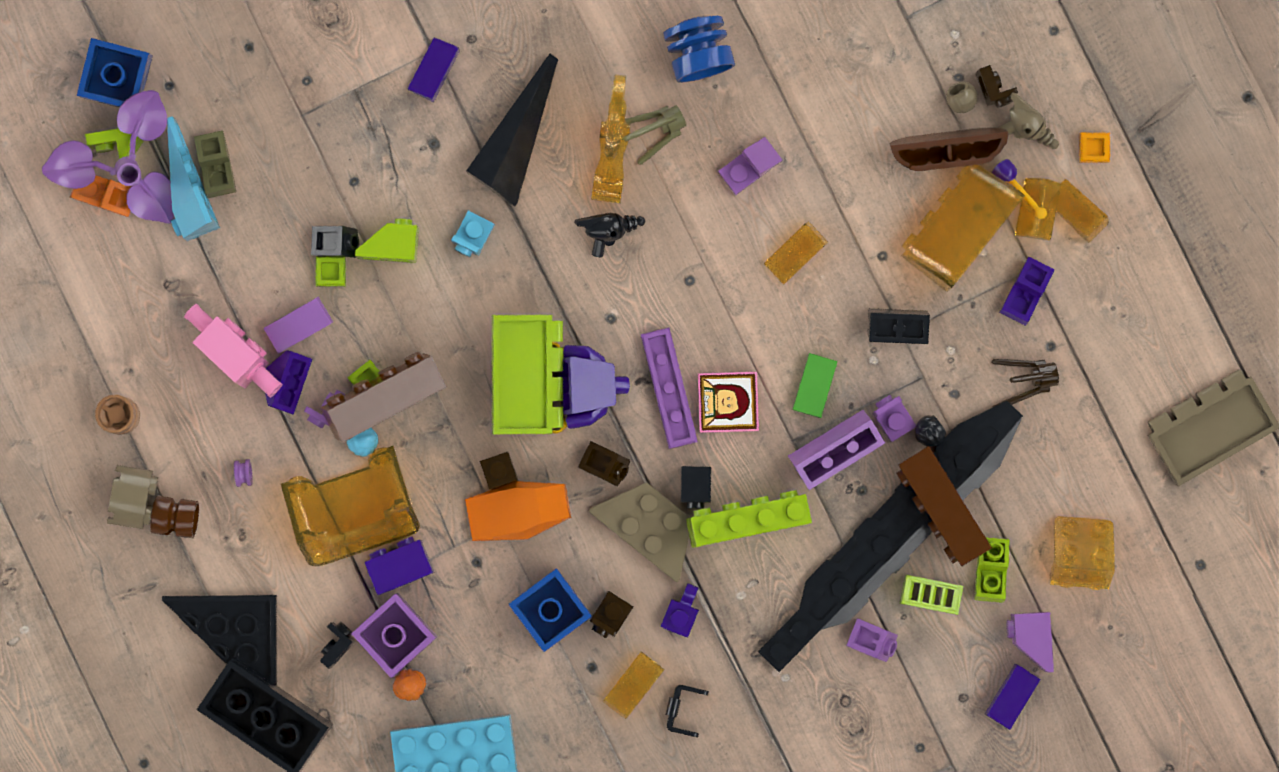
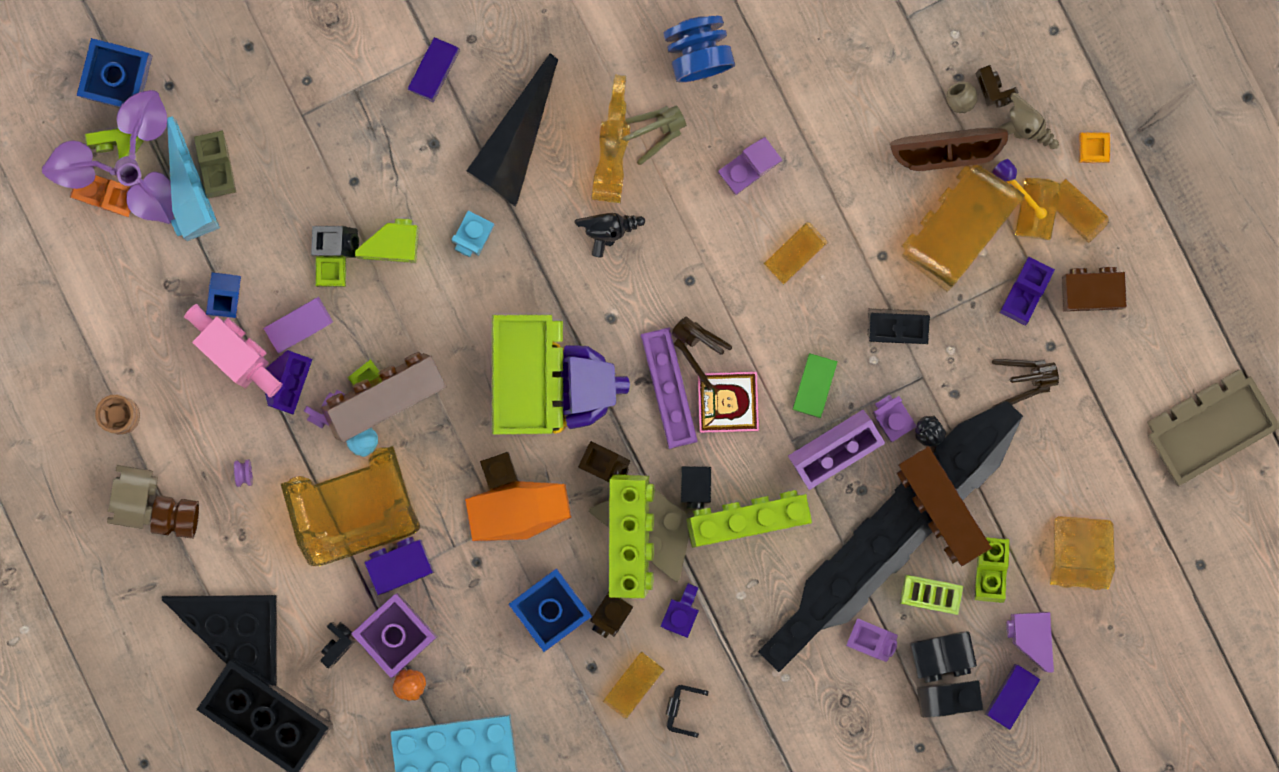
(223, 295): none -> blue brick
(630, 536): none -> lime brick
(690, 334): none -> dark brown plant
(943, 655): none -> black brick
(949, 698): none -> black brick
(1094, 290): none -> reddish brown brick

